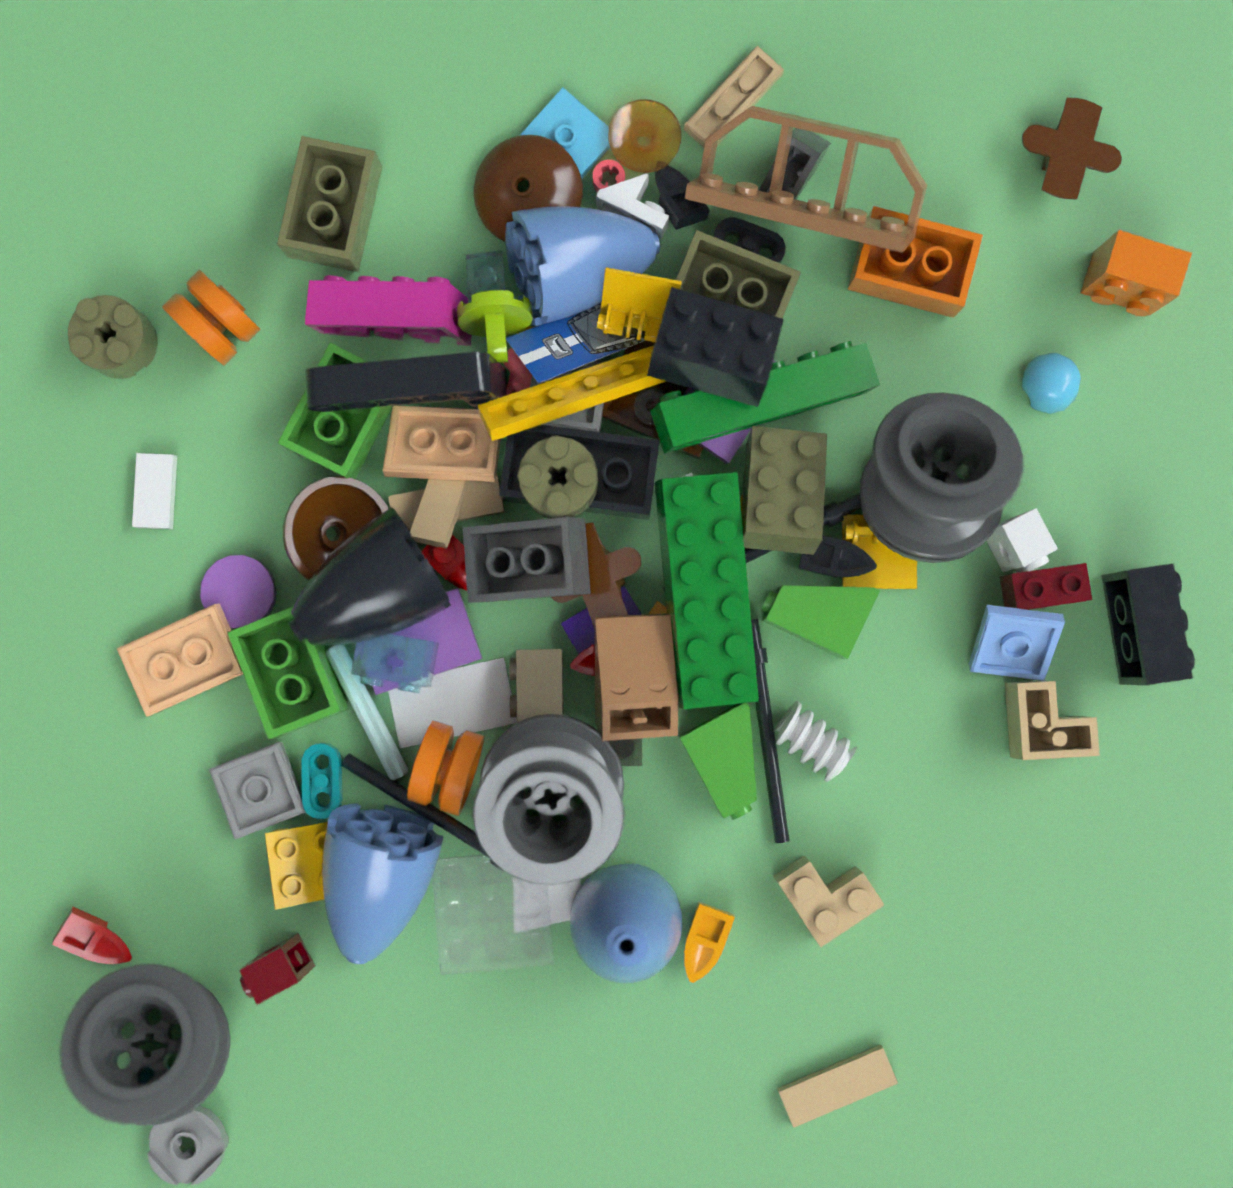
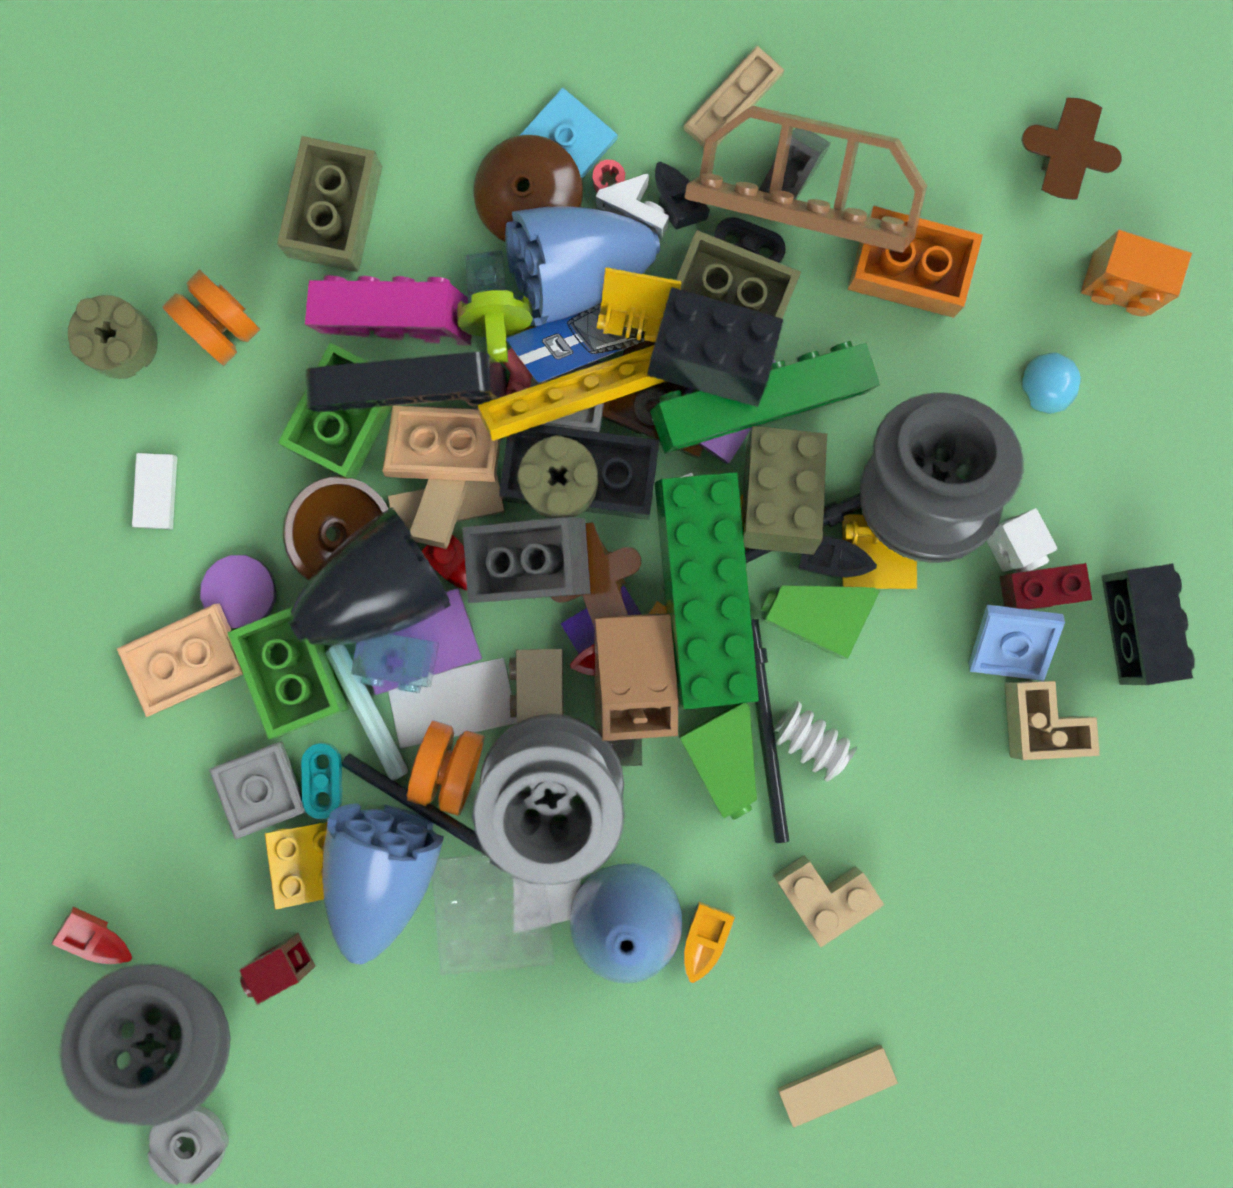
(650, 120): clear orange dish -> none

